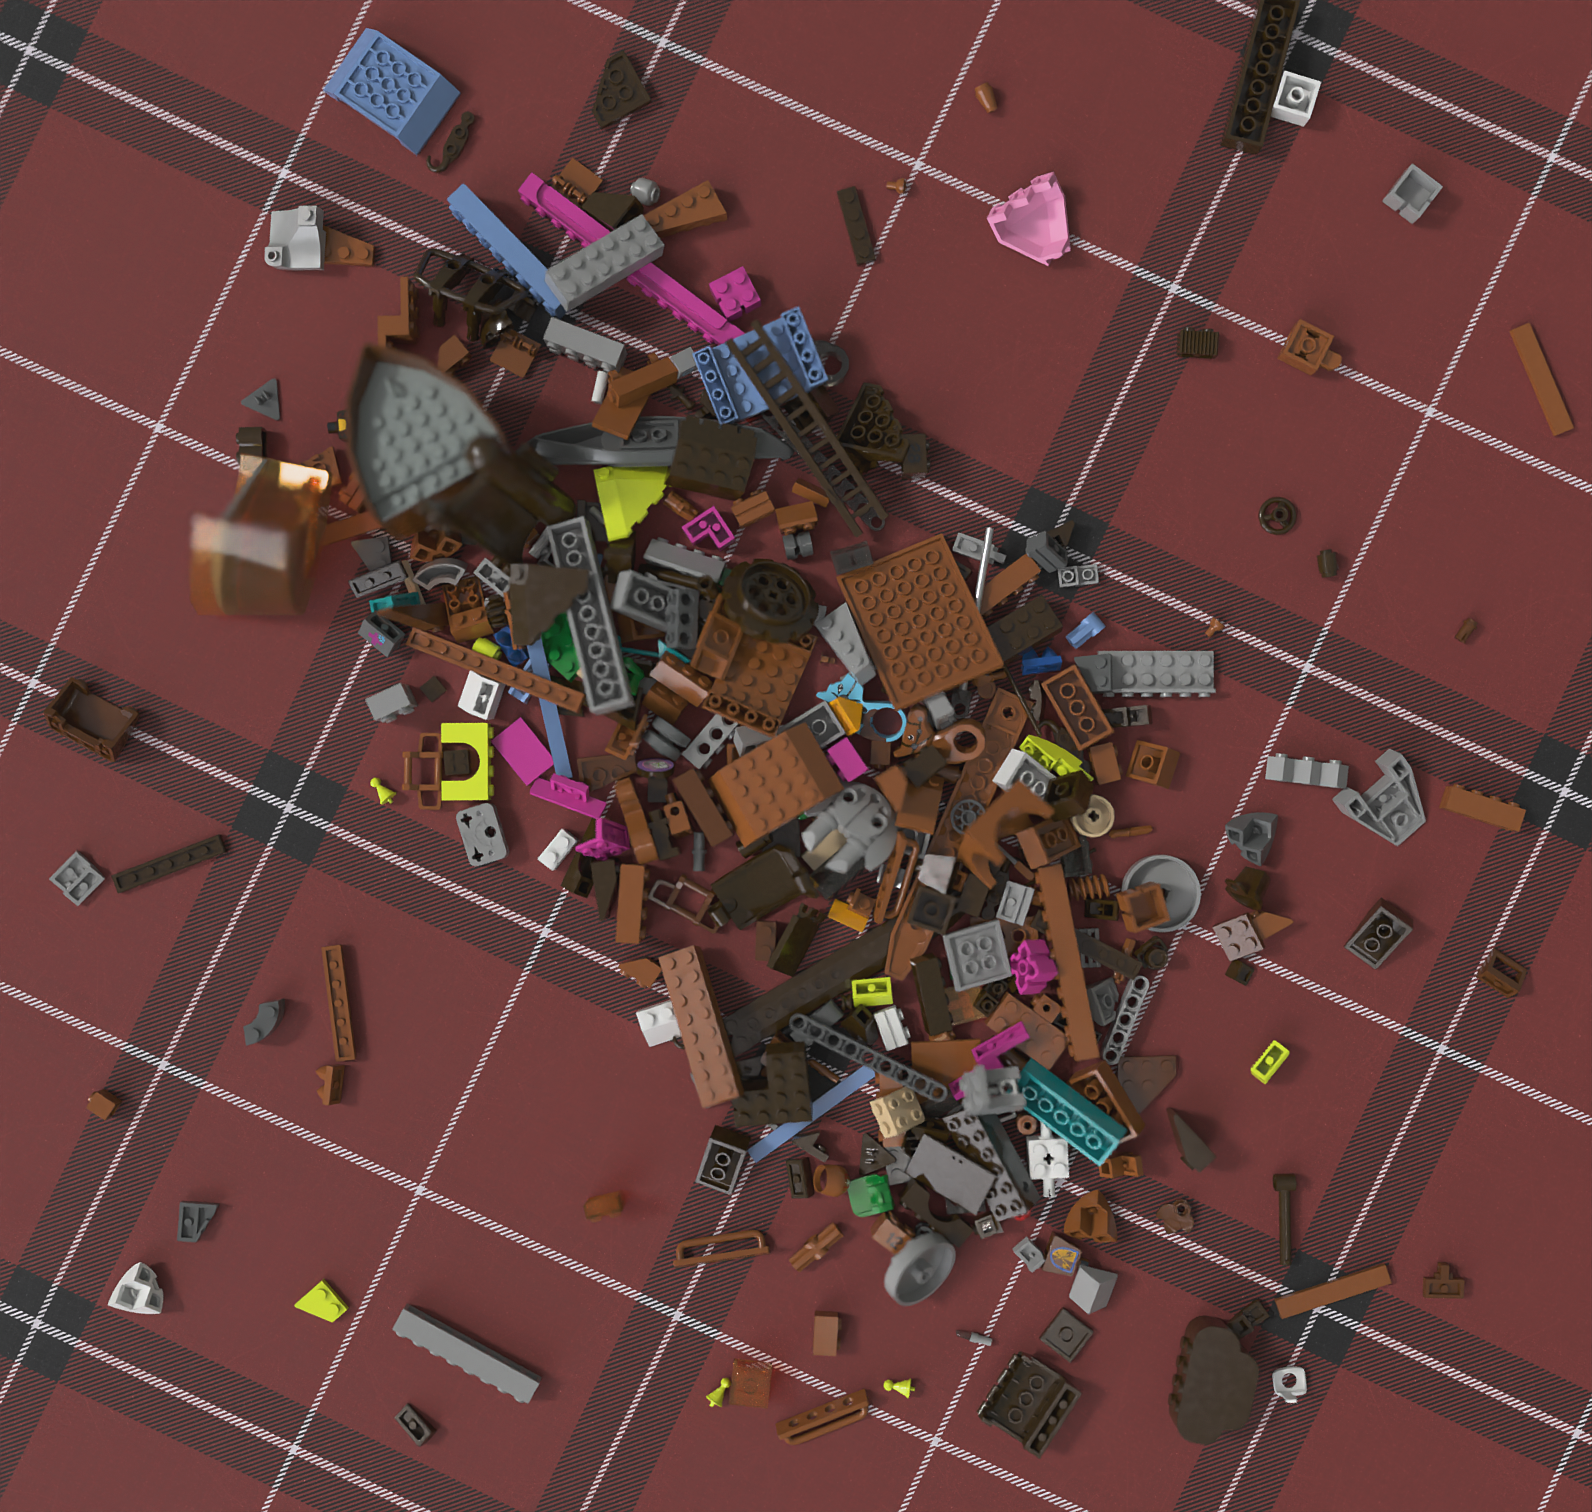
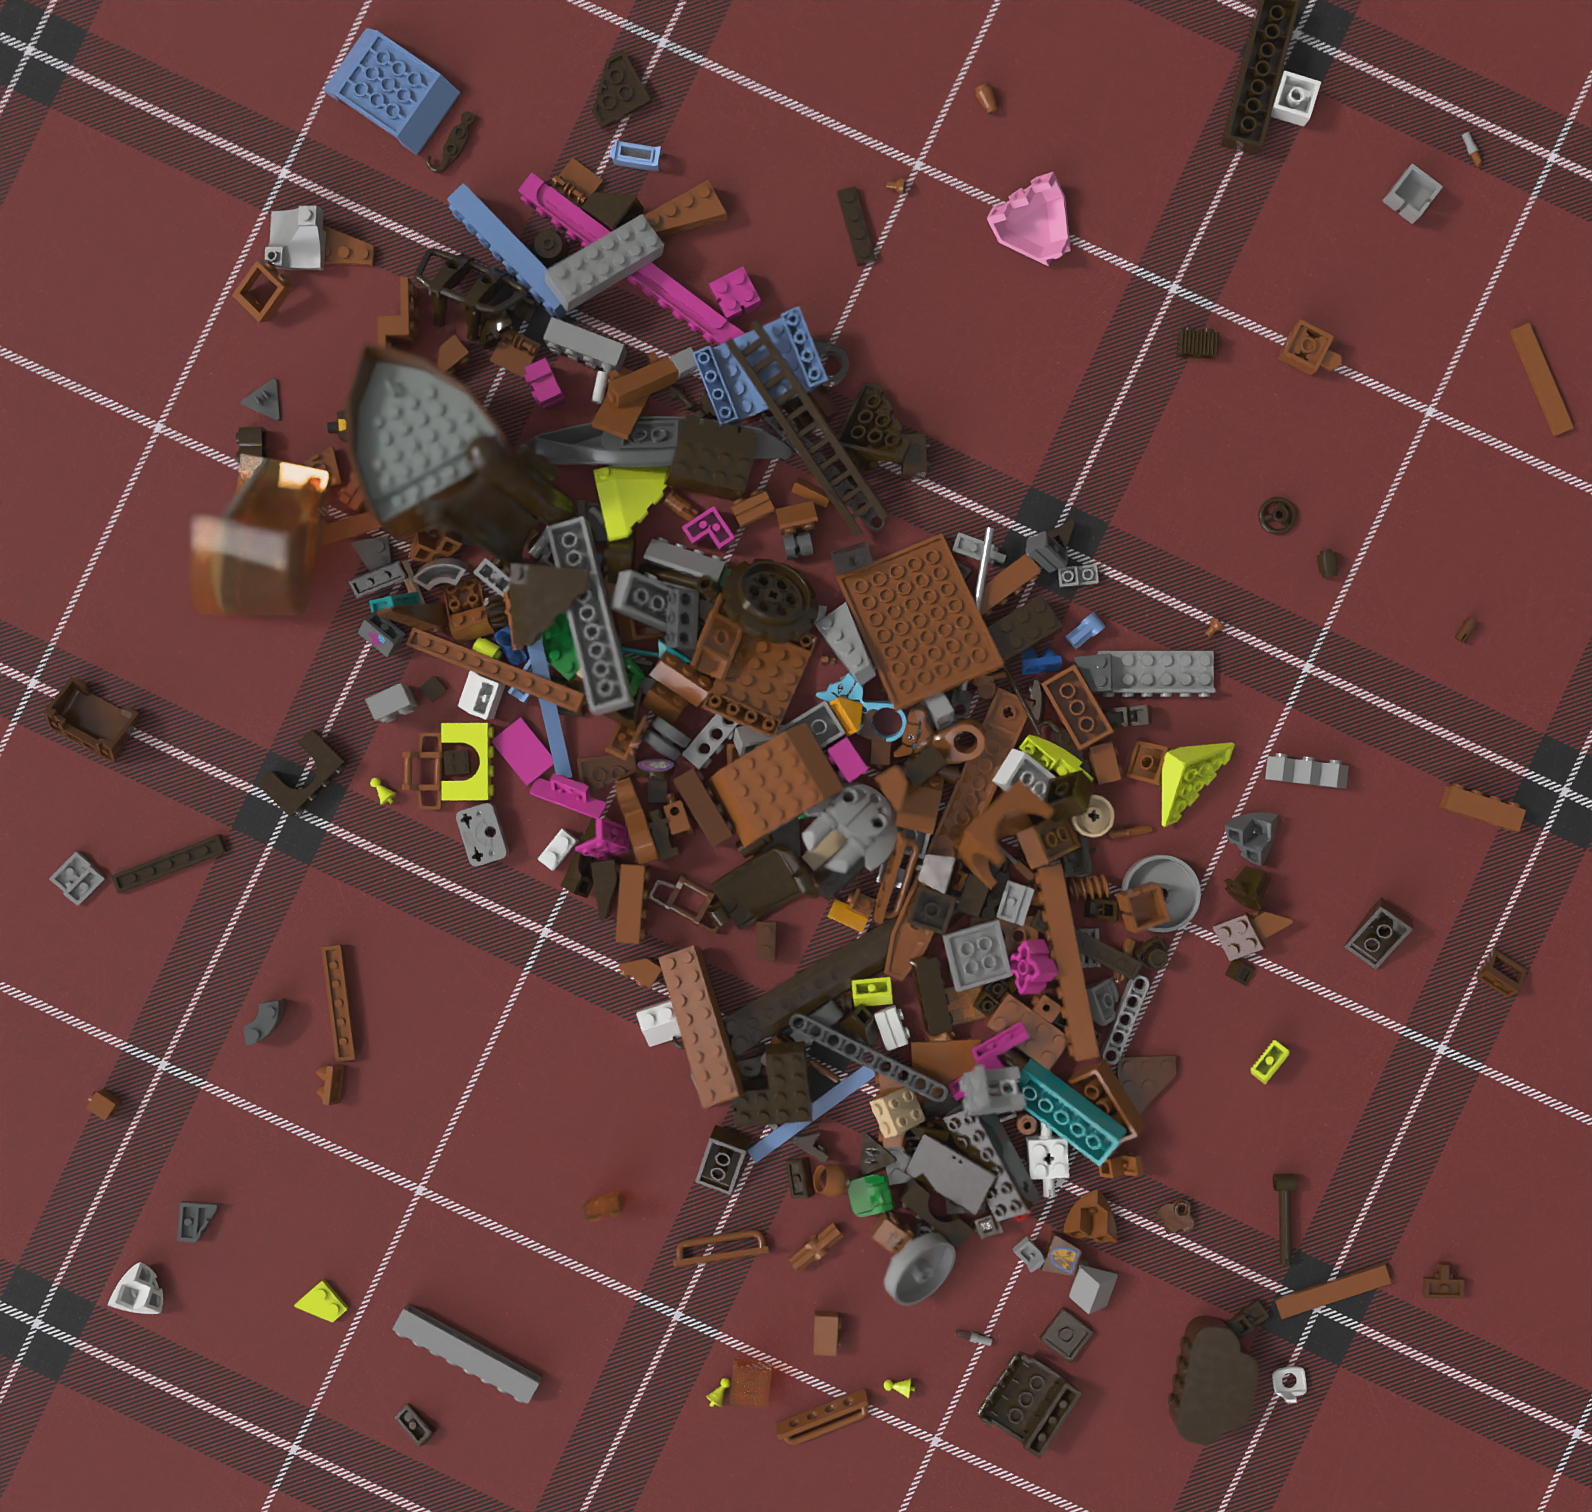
(250, 303): none -> dark orange window
(328, 764): none -> dark brown arch
(544, 382): none -> dark pink brick
(550, 247): none -> dark brown cone
(636, 156): none -> light blue window
(645, 191): light grey head -> none
(699, 851): dark grey pin -> none
(796, 940): dark brown tile -> none
(967, 816): dark grey wheel -> none
(1186, 773): none -> neon yellow slope
(1194, 1151): dark brown slope -> none
(1388, 806): light grey wedge -> none
(1472, 149): none -> light grey piece

